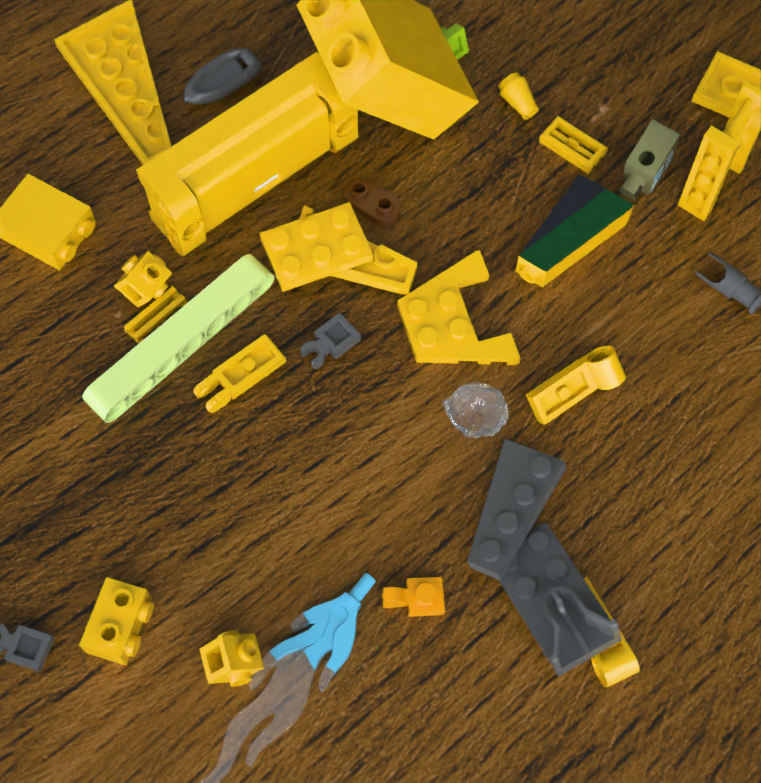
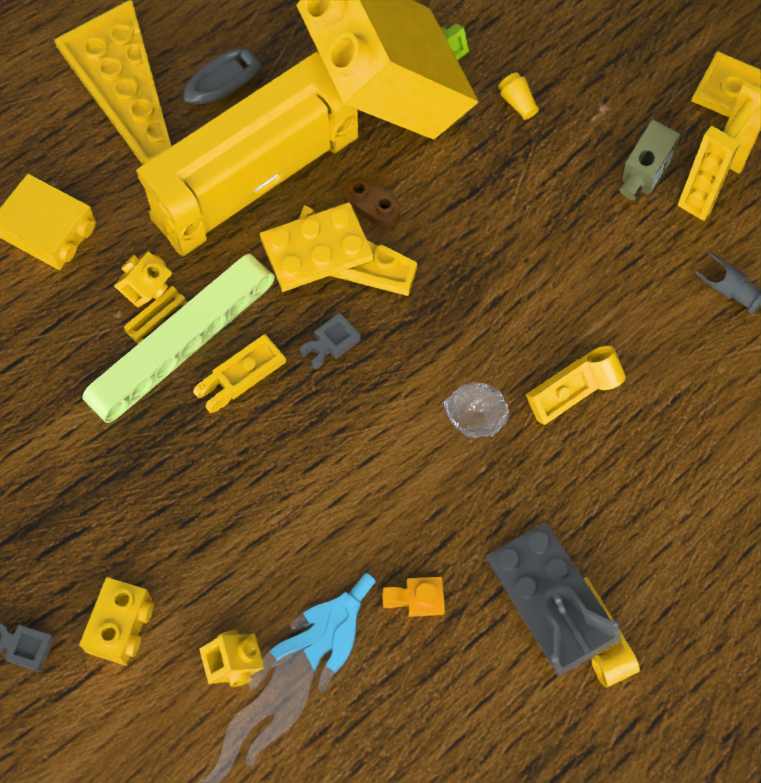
(440, 323): yellow wing -> none
(514, 502): dark grey wing -> none
(569, 147): yellow tile -> none
(573, 229): slope -> none

